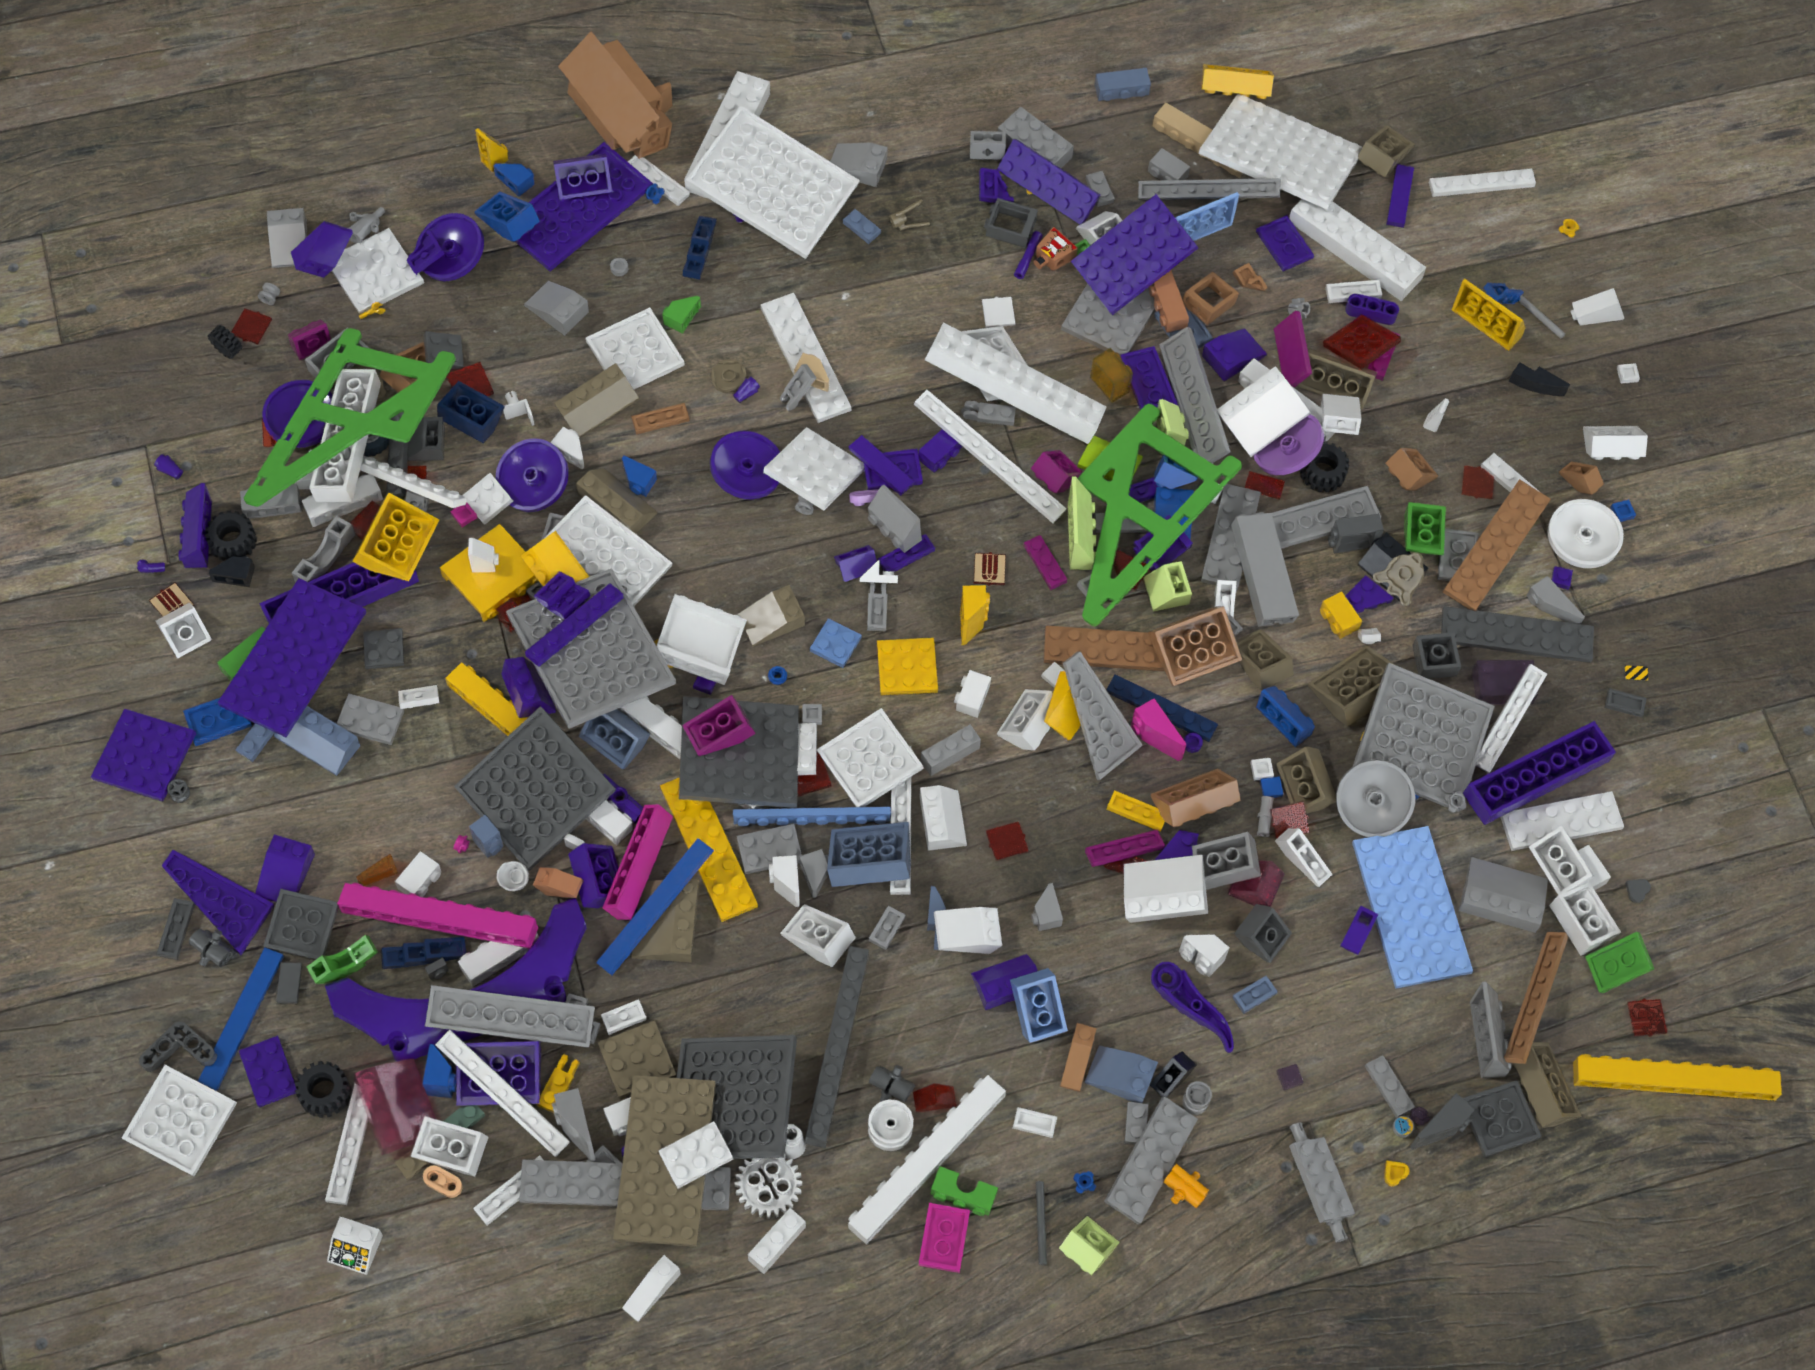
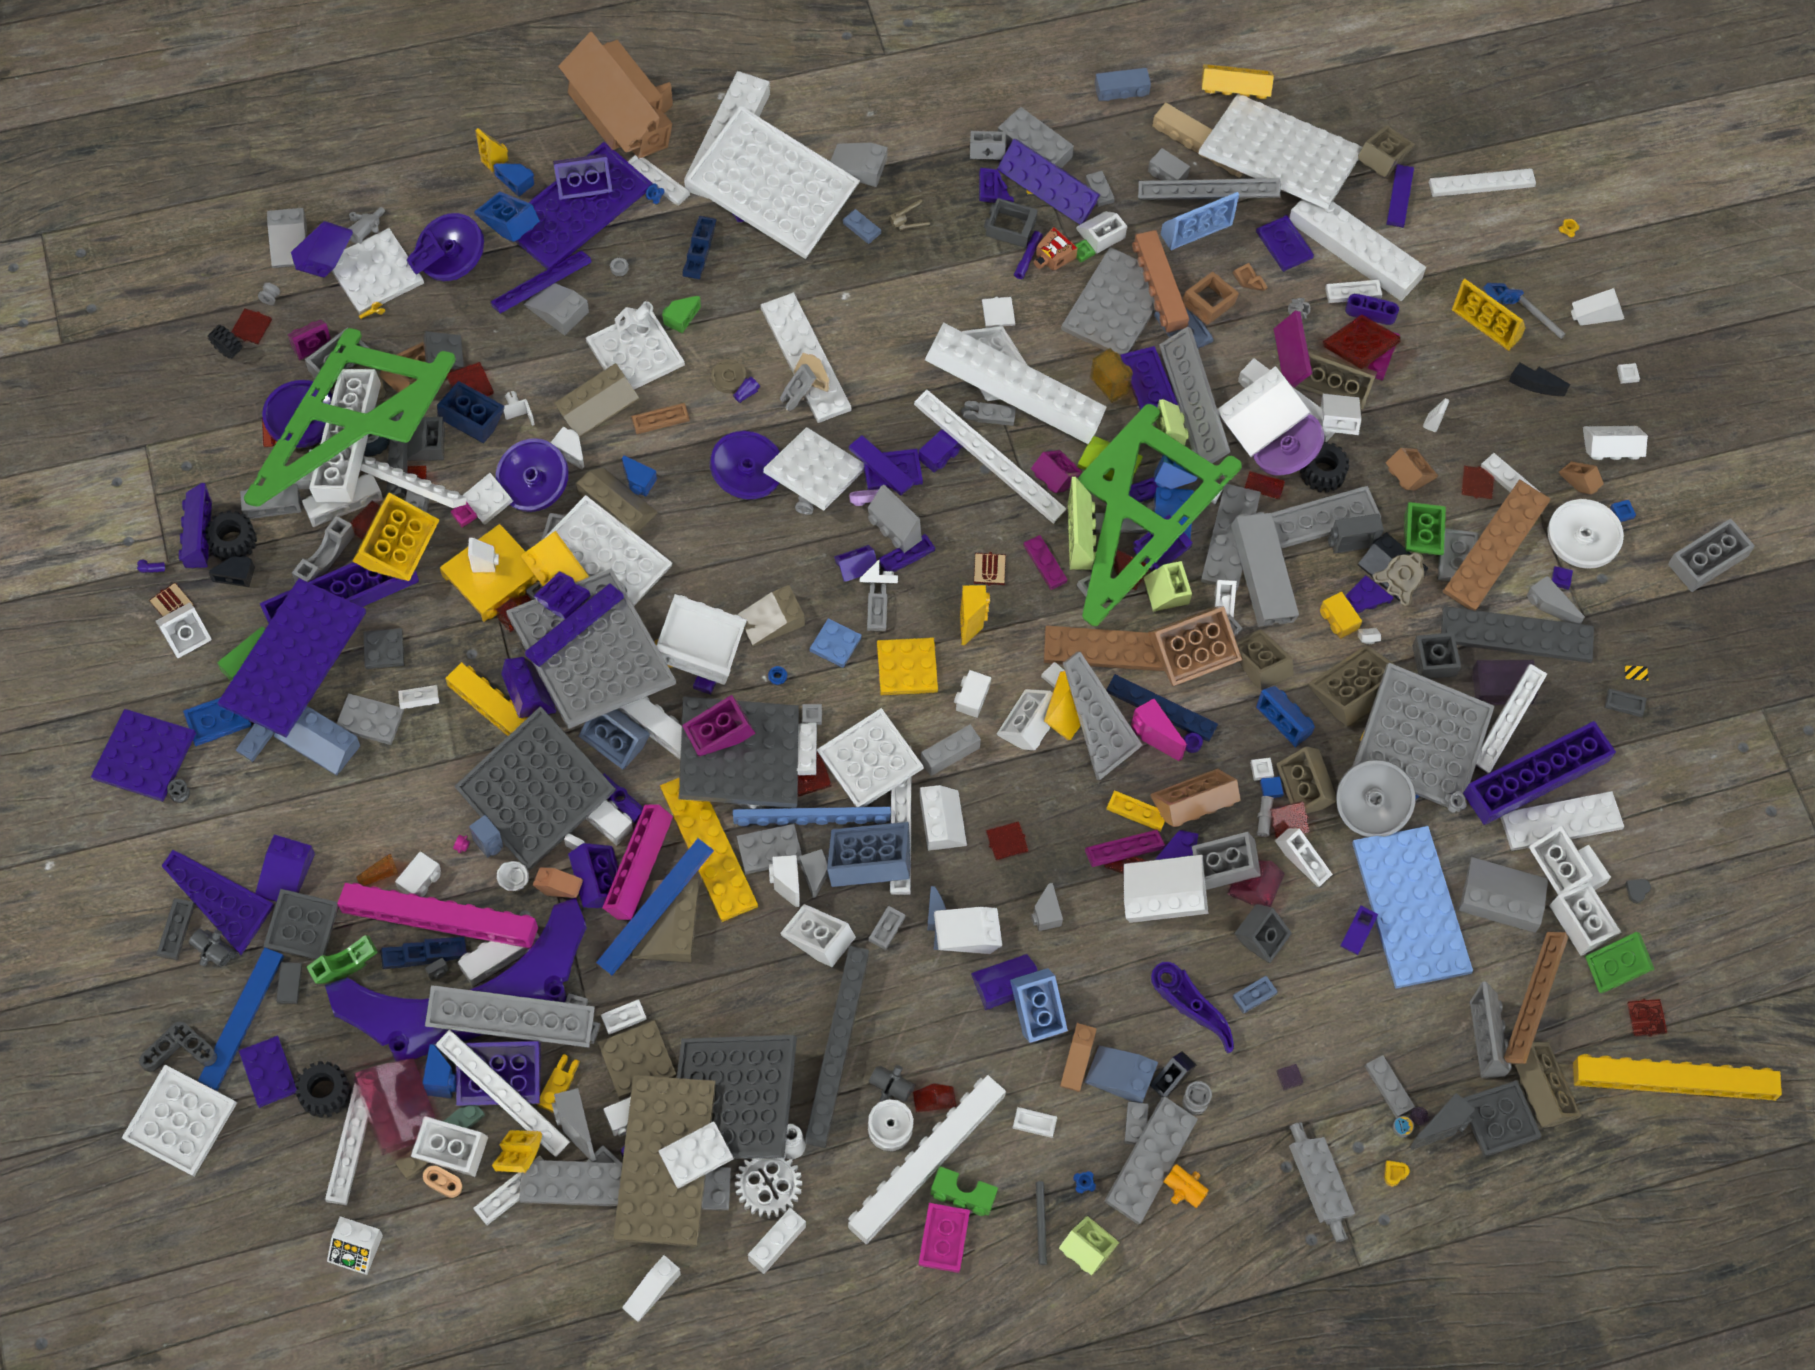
(168, 466): dark purple cone -> none
(518, 1151): none -> yellow slope
(540, 282): none -> dark purple tile
(634, 316): none -> white bracket
(1134, 254): dark purple plate -> none
(1204, 951): white slope -> none
(1232, 353): dark purple slope -> none
(1711, 555): none -> light grey brick

